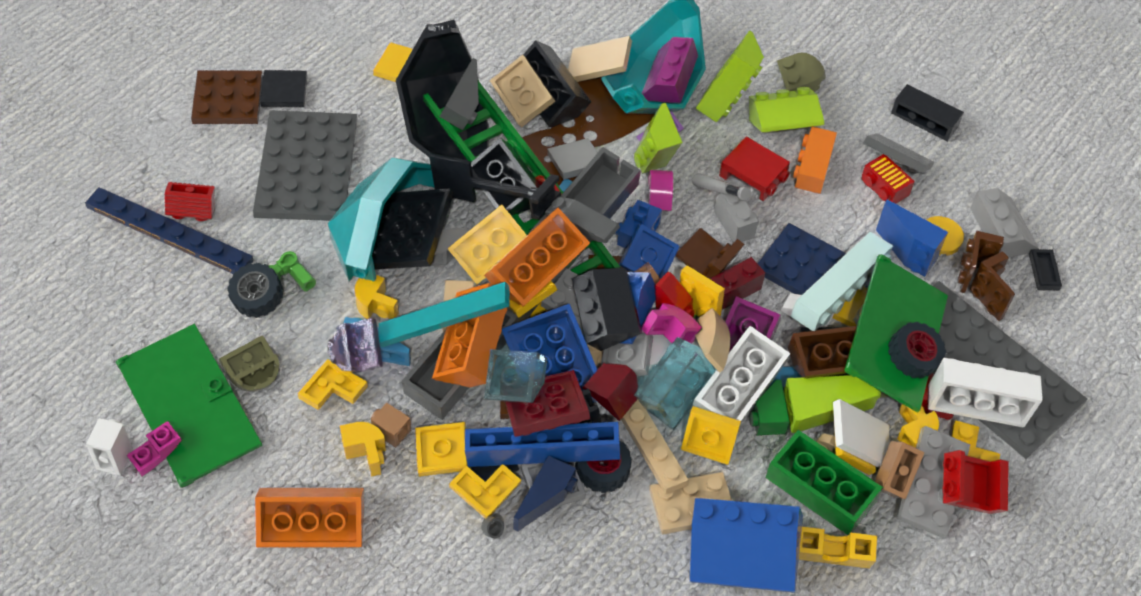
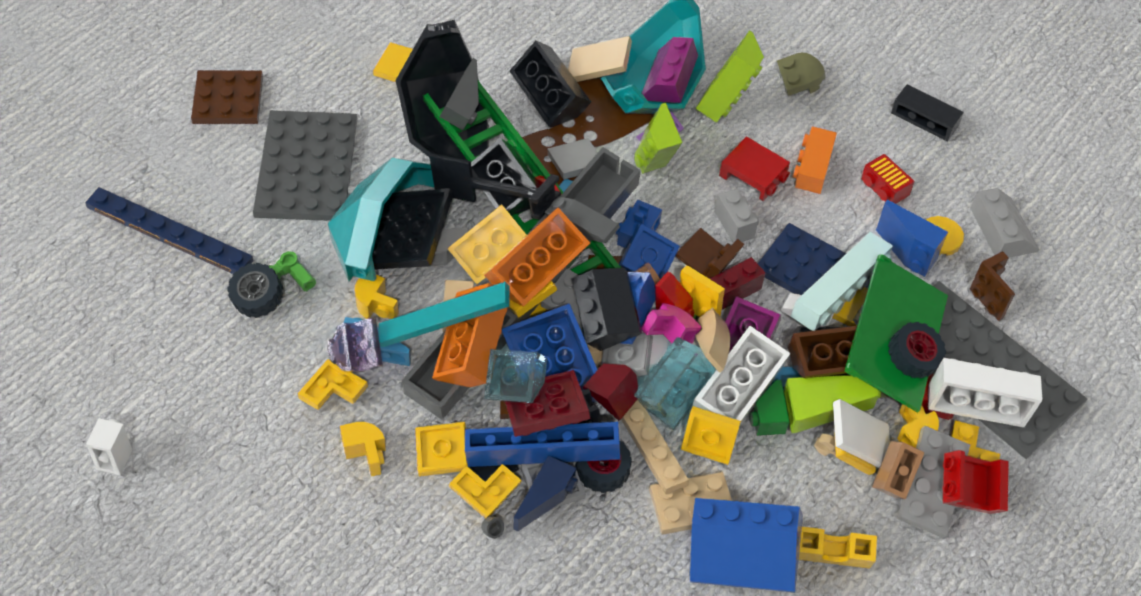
(151, 453): dark pink slope -> none
(185, 386): green door -> none
(189, 201): red brick -> none
(251, 365): olive slope -> none
(283, 88): black tile -> none
(309, 517): orange slope -> none
(392, 424): medium nougat brick -> none
(522, 91): tan plate -> none
(660, 189): dark pink brick -> none
(710, 183): light grey piece -> none
(785, 110): lime slope -> none
(823, 482): green brick -> none
(899, 152): dark grey tile -> none
(978, 249): reddish brown bracket -> none
(1045, 269): black tile -> none

